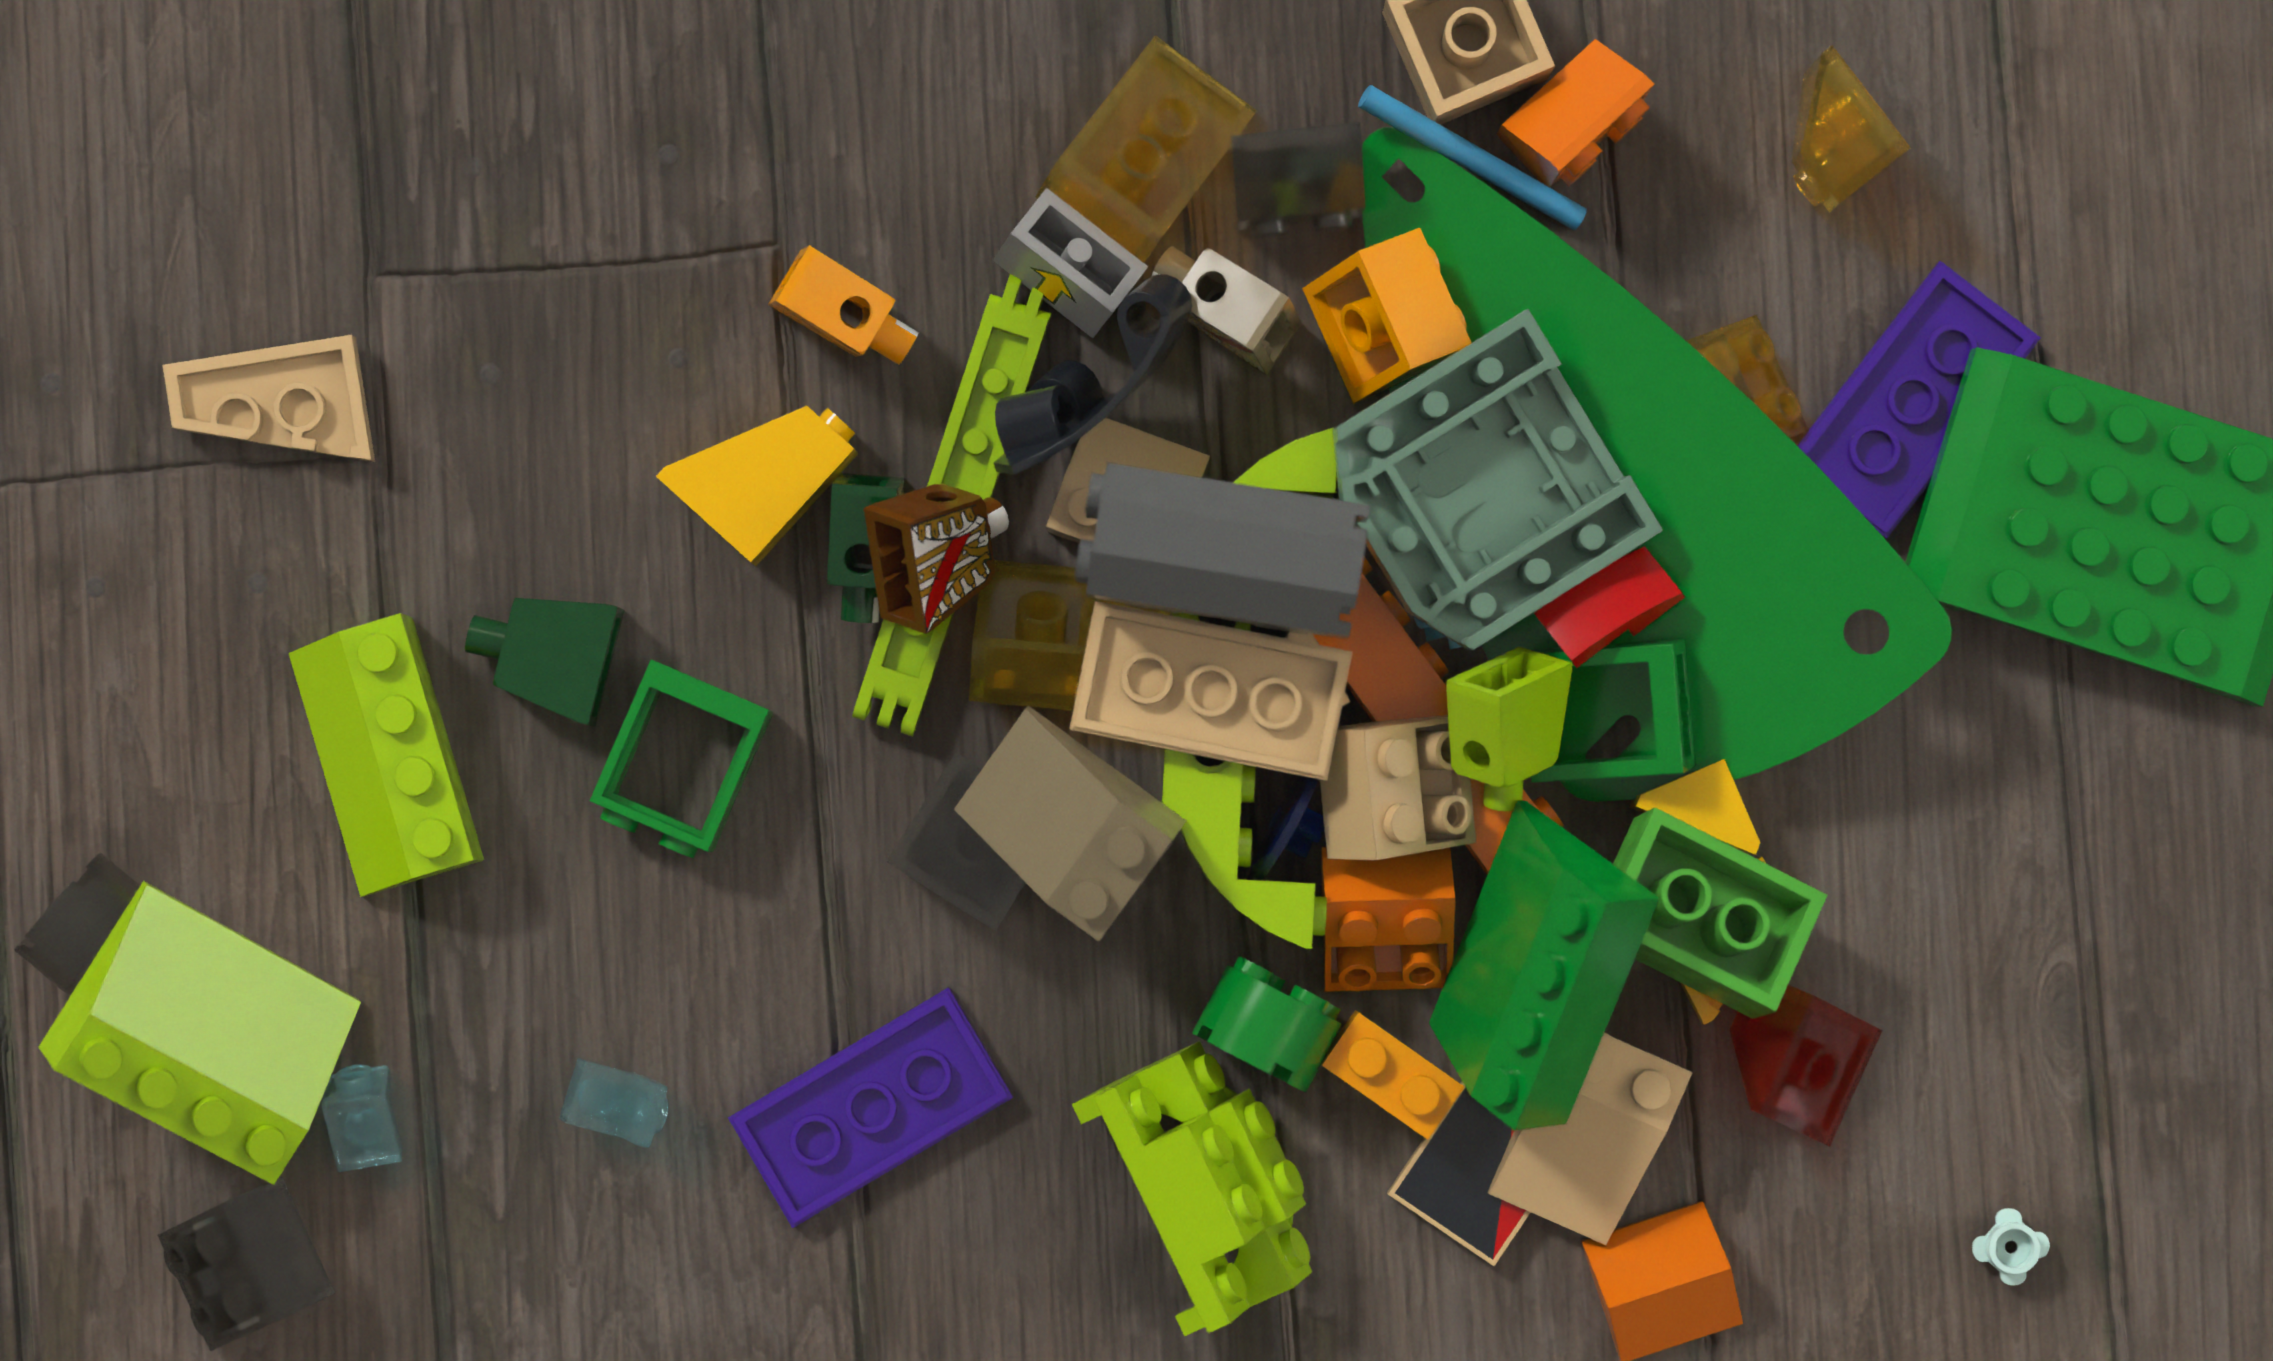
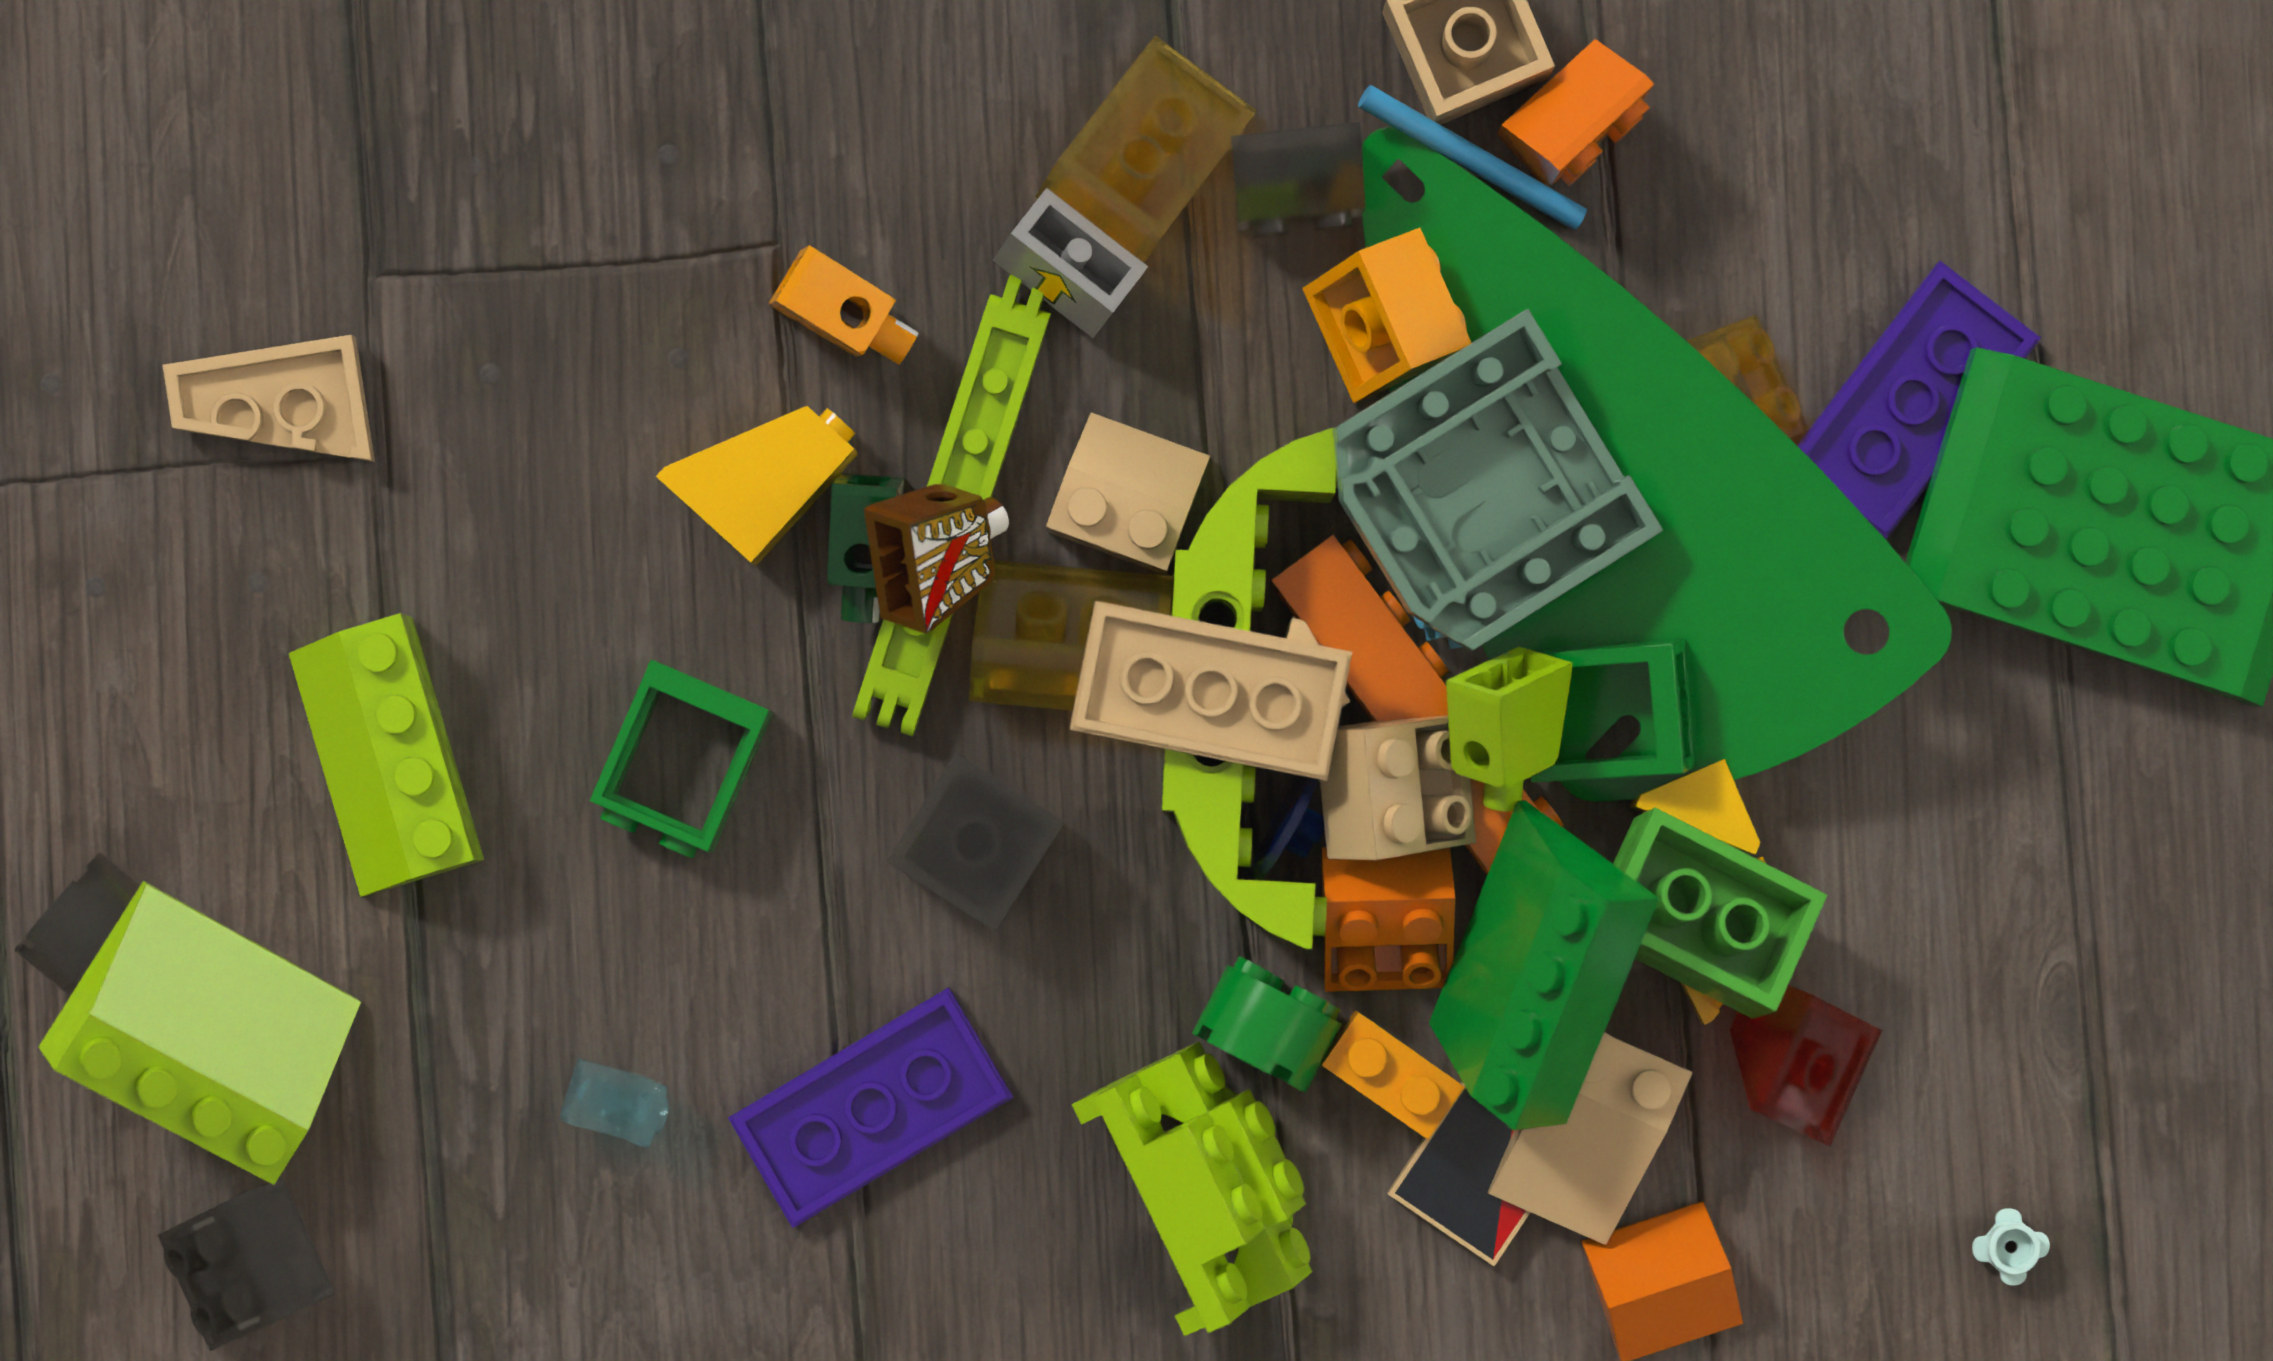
(361, 1118): clear light blue bracket -> none
(552, 653): dark green torso -> none
(1067, 822): dark tan slope -> none
(1069, 396): black panel -> none
(1223, 550): dark grey brick -> none
(1249, 317): torso -> none
(1605, 605): red slope -> none
(1840, 134): clear yellow slope -> none

